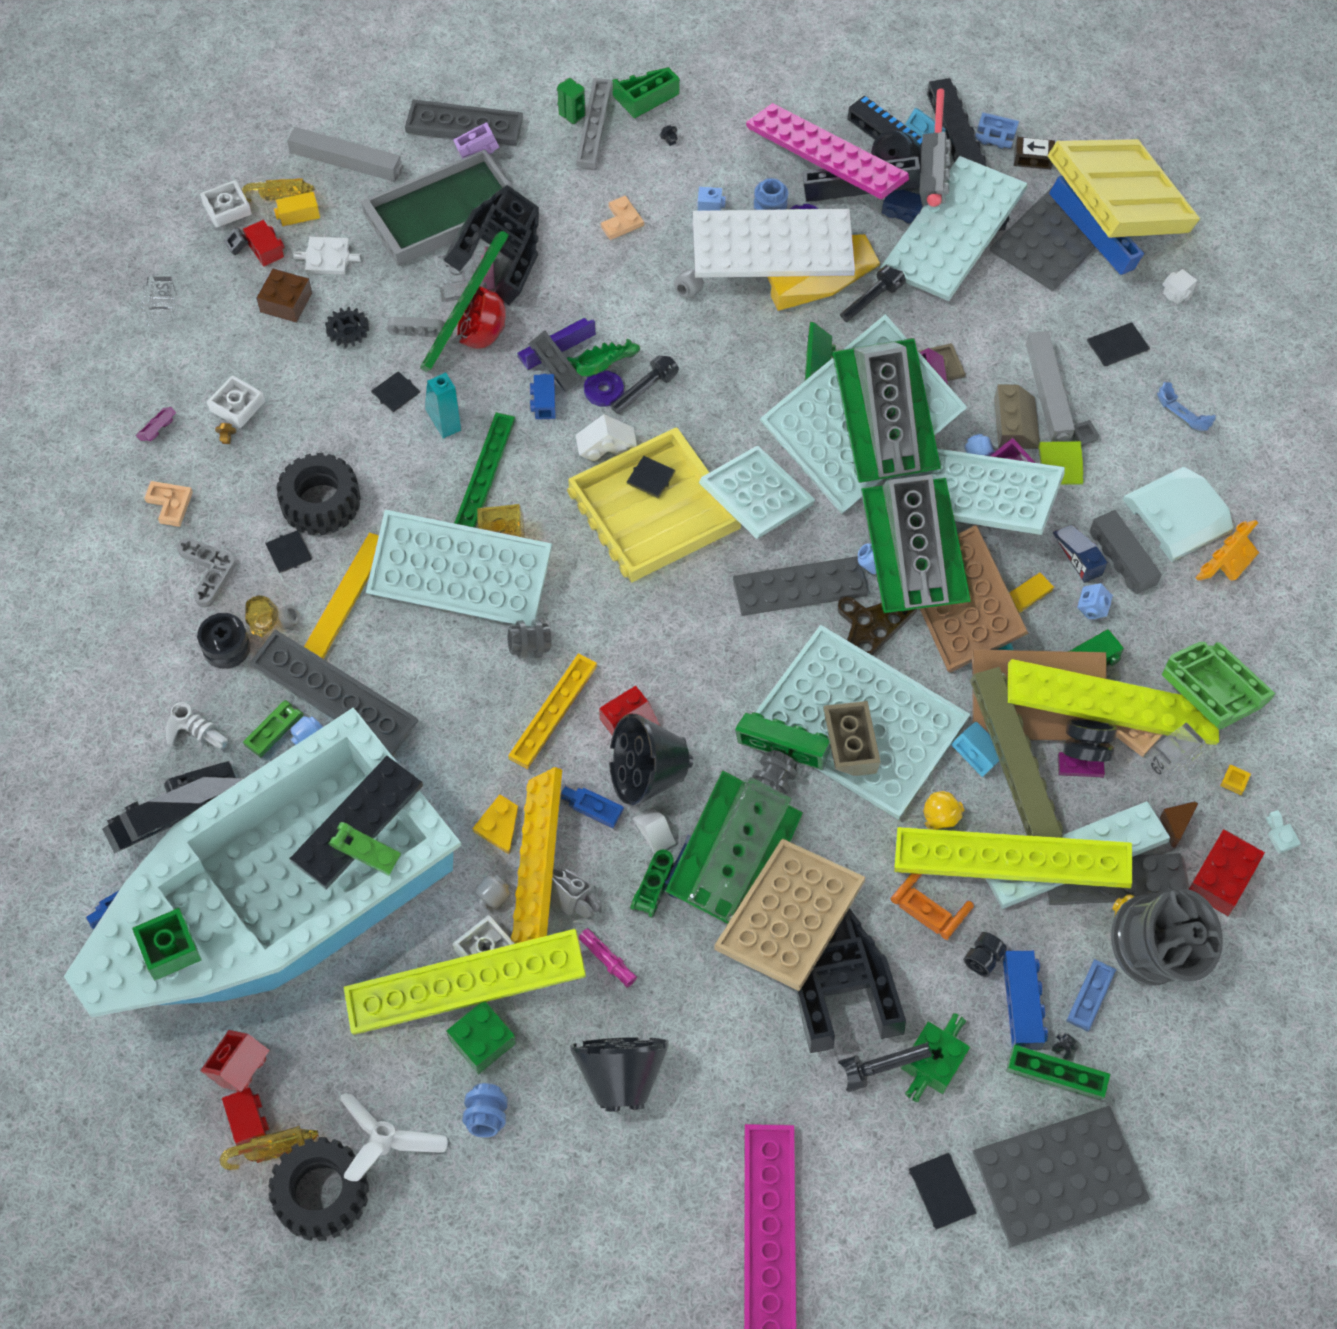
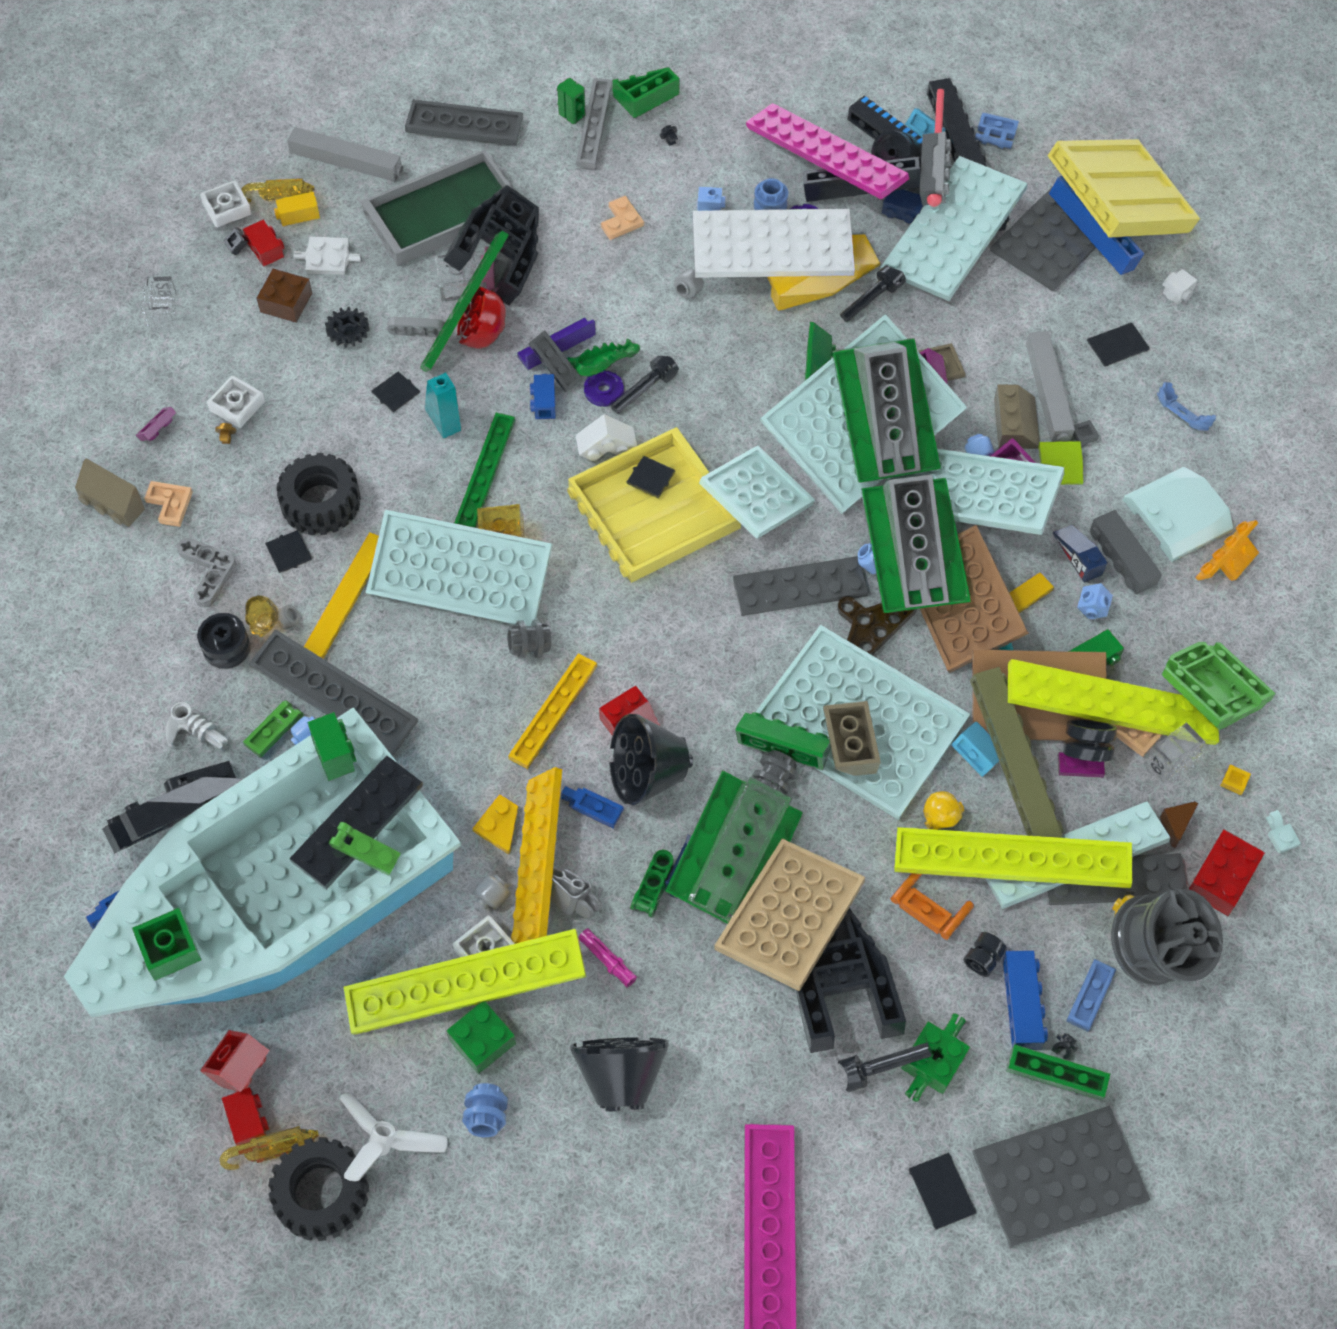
(108, 493): none -> dark tan slope
(332, 746): none -> green brick
(476, 140): lavender brick -> none
(655, 829): white slope -> none
(1033, 153): dark brown brick -> none

